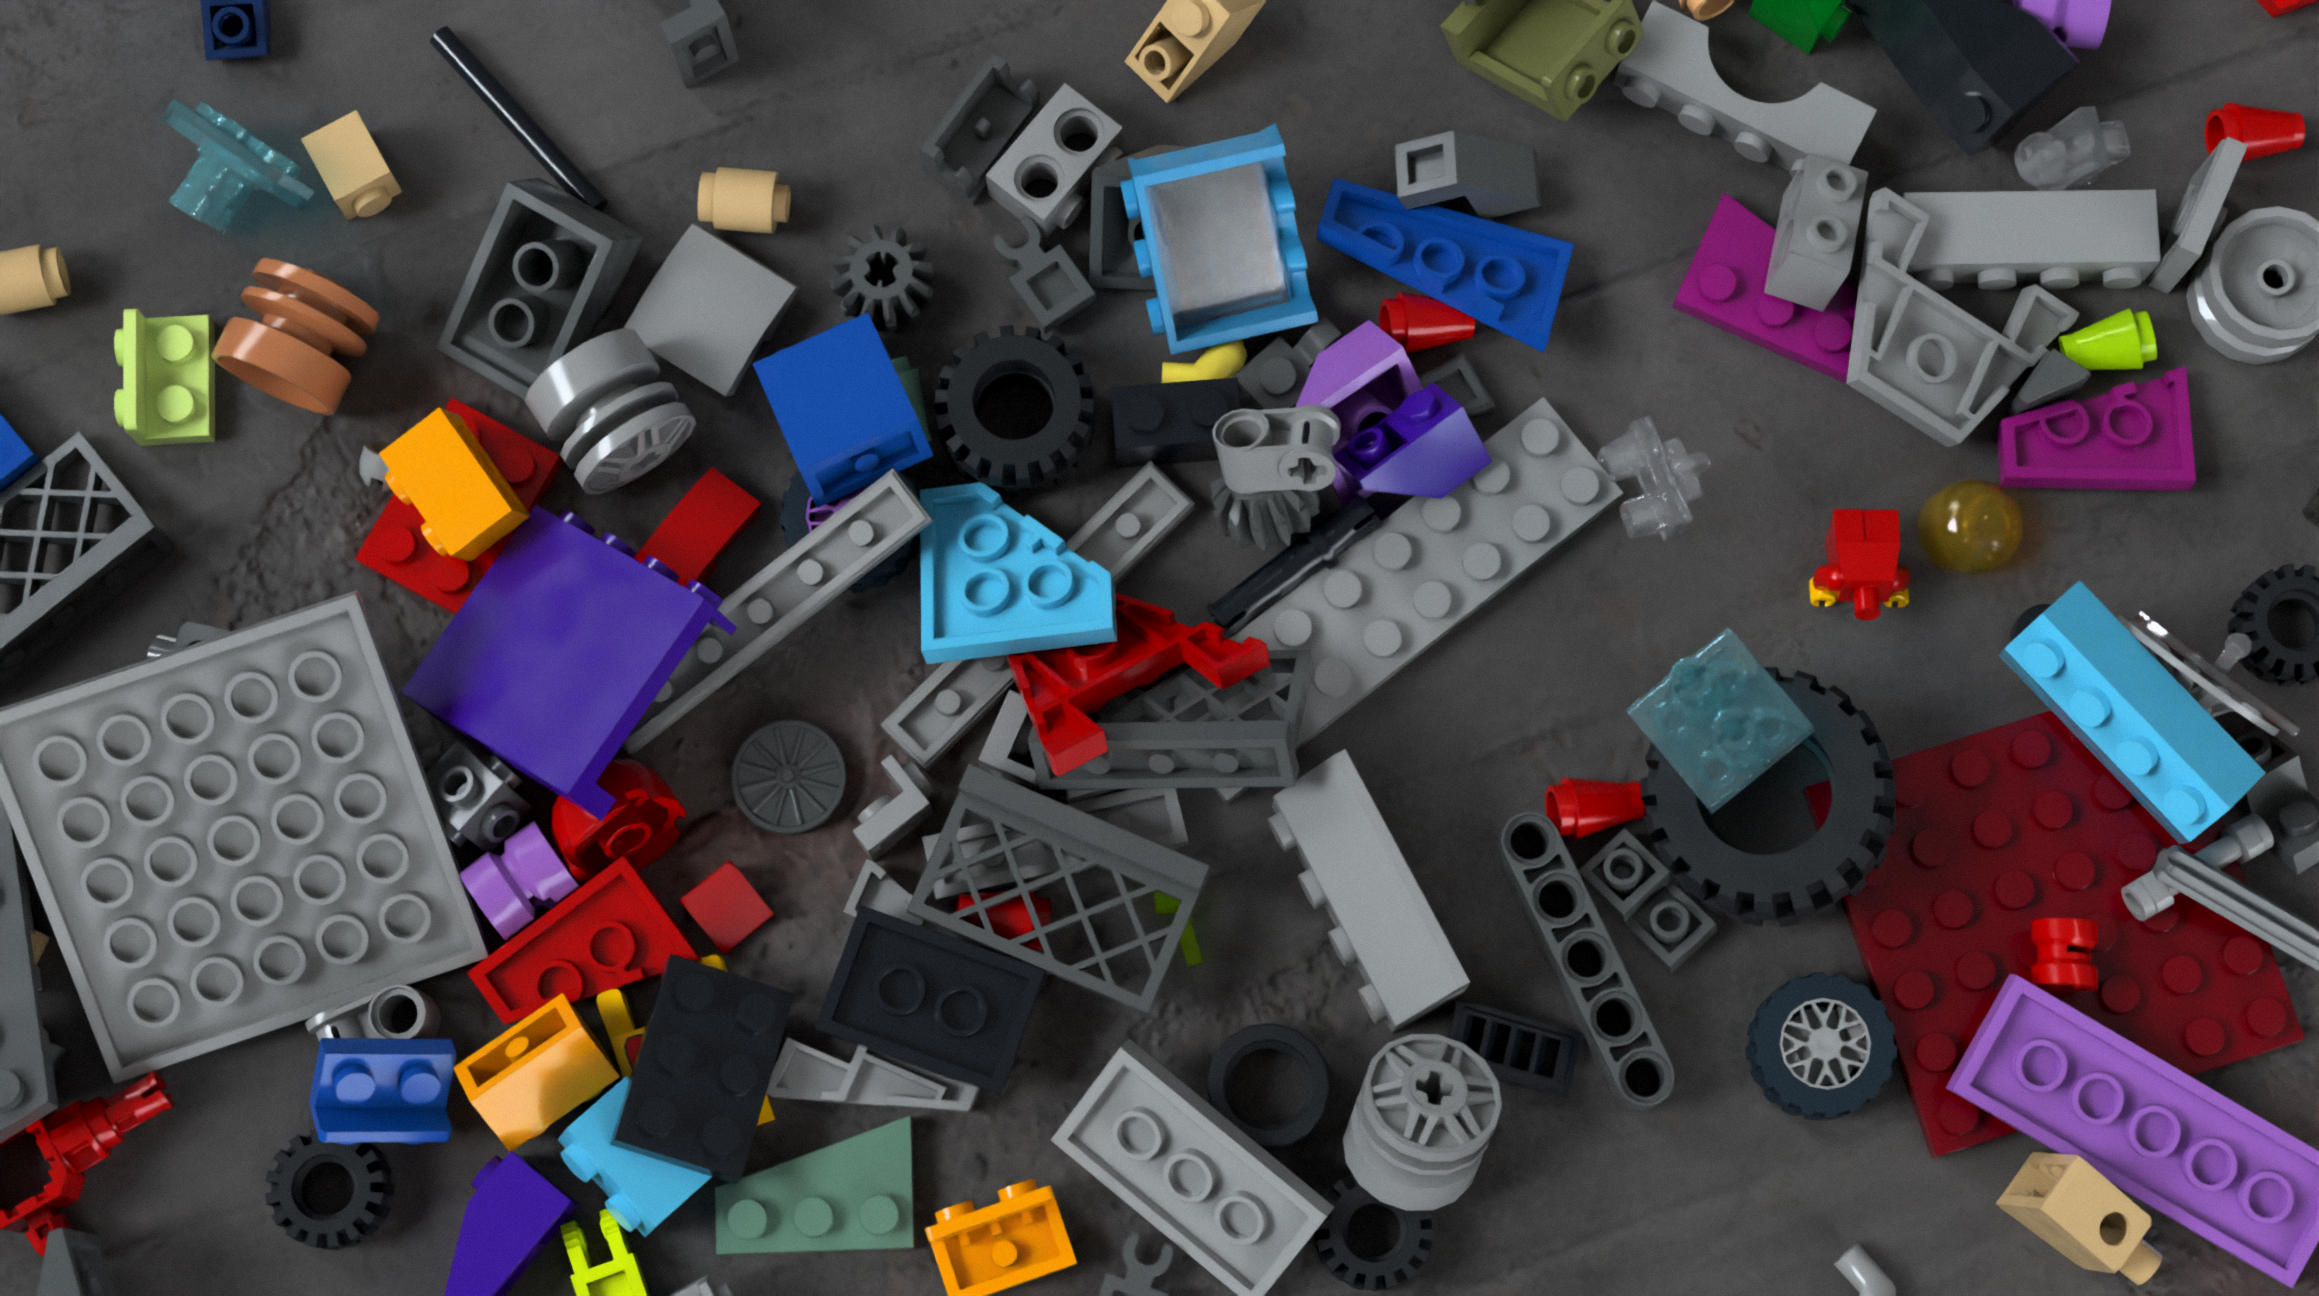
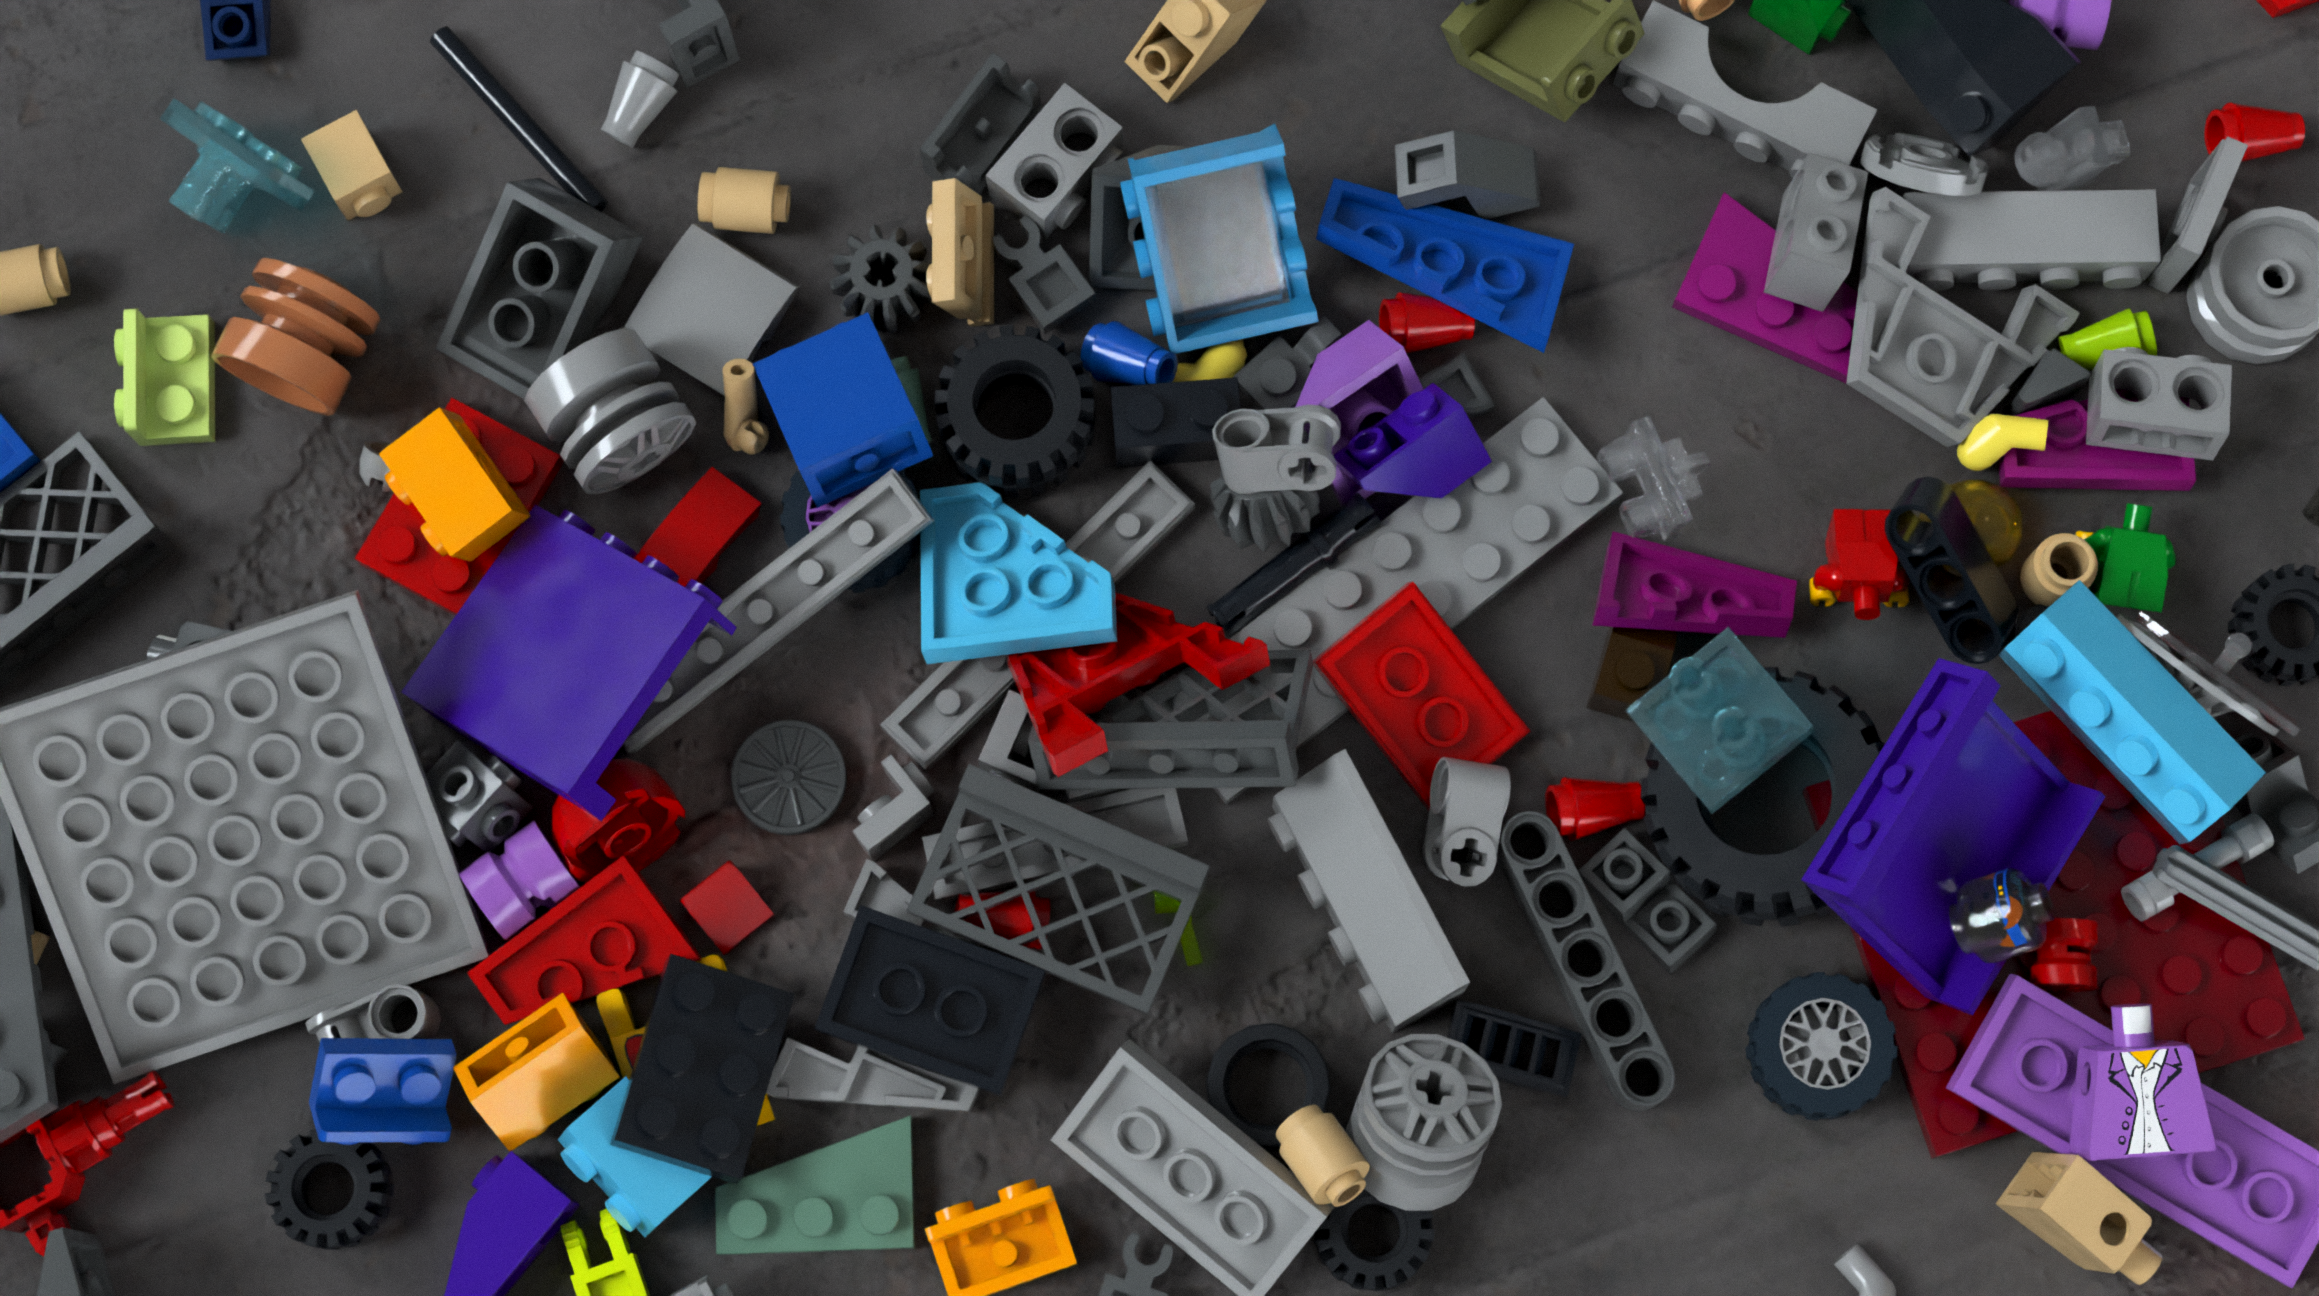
(638, 98): none -> light grey cone
(741, 417): none -> tan arm
(962, 252): none -> tan plate
(1125, 357): none -> blue cone
(1322, 1156): none -> tan brick
(1418, 690): none -> red tile
(1465, 812): none -> light grey piece
(1629, 668): none -> dark brown slope
(1688, 592): none -> magenta wing
(1924, 164): none -> light grey tile
(1940, 807): none -> dark purple panel
(1949, 597): none -> black beam
(1998, 435): none -> light yellow arm
(2001, 915): none -> clear smoke head
(2068, 556): none -> tan brick
(2131, 562): none -> green piece
(2138, 1094): none -> medium lavender torso
(2160, 419): none -> light grey brick

